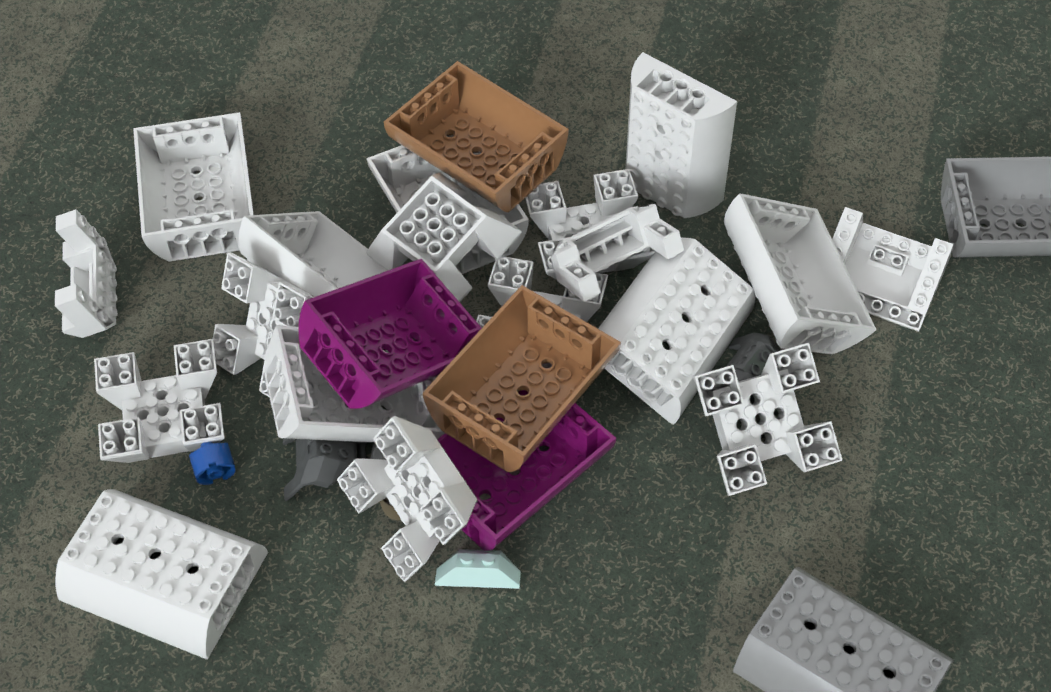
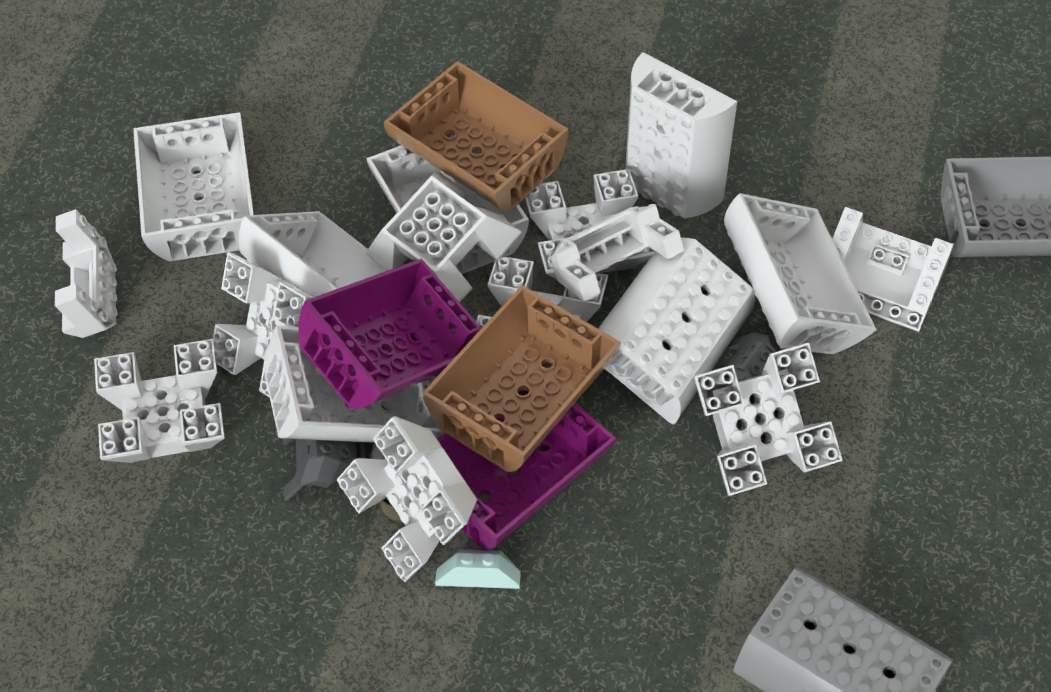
(157, 593): white slope -> none
(212, 462): blue brick -> none

